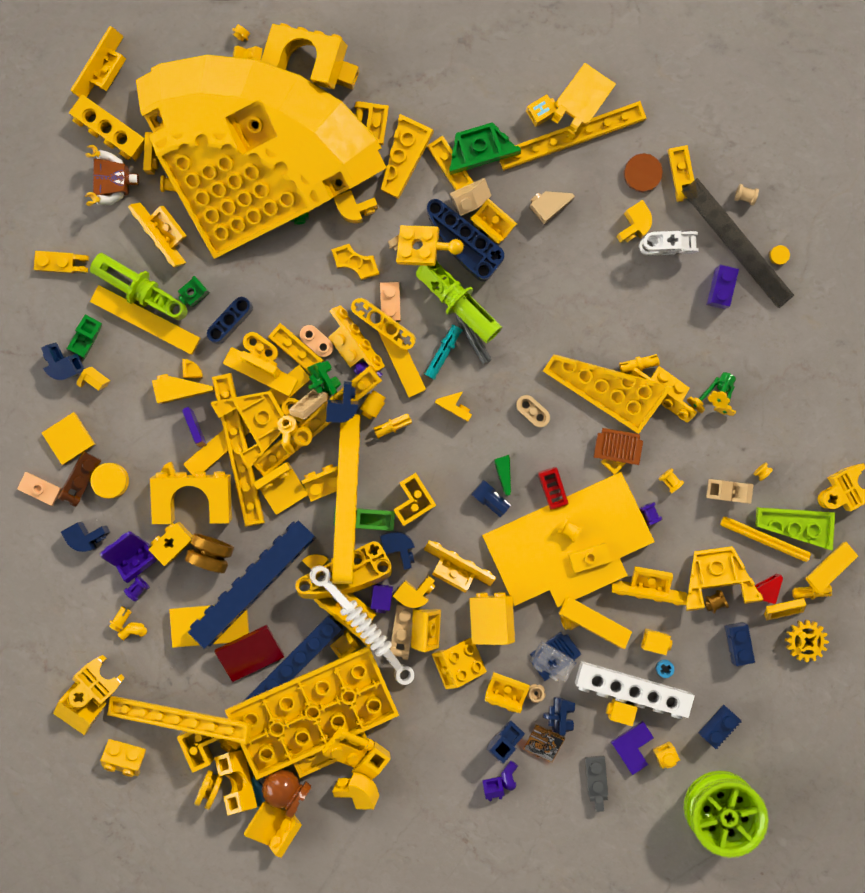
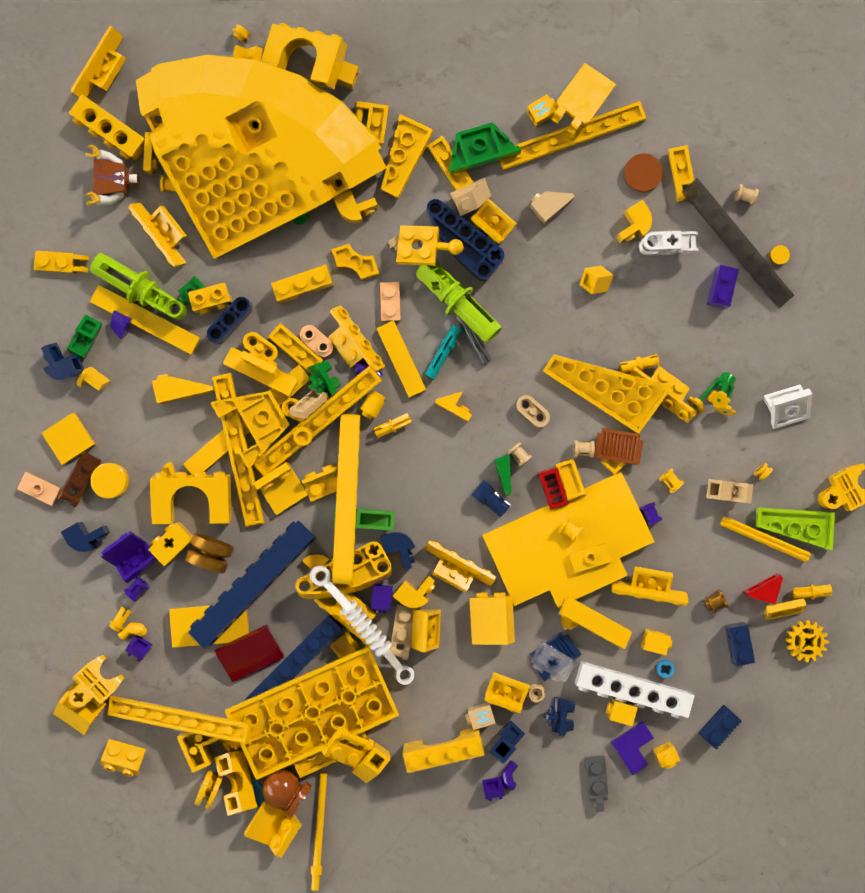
(120, 324): none -> dark purple slope
(138, 647): none -> dark purple tile
(191, 369): yellow tile -> none
(194, 427): dark purple tile -> none
(209, 298): none -> yellow bracket
(287, 431): yellow plate -> none
(301, 283): none -> yellow arch
(316, 868): none -> yellow bar
(344, 409): dark blue brick -> none
(359, 788): yellow brick -> none
(381, 326): yellow beam -> none
(419, 500): yellow brick -> none
(421, 756): none -> yellow arch
(459, 664): yellow bracket -> none
(480, 716): none -> tan brick
(519, 454): none -> tan bush
(544, 743): piece -> none
(570, 479): none -> yellow tile
(583, 448): none -> tan bush
(596, 279): none -> yellow panel
(718, 569): yellow wing -> none
(746, 834): lime wheel -> none
(789, 406): none -> white bracket
(831, 567): yellow tile -> none

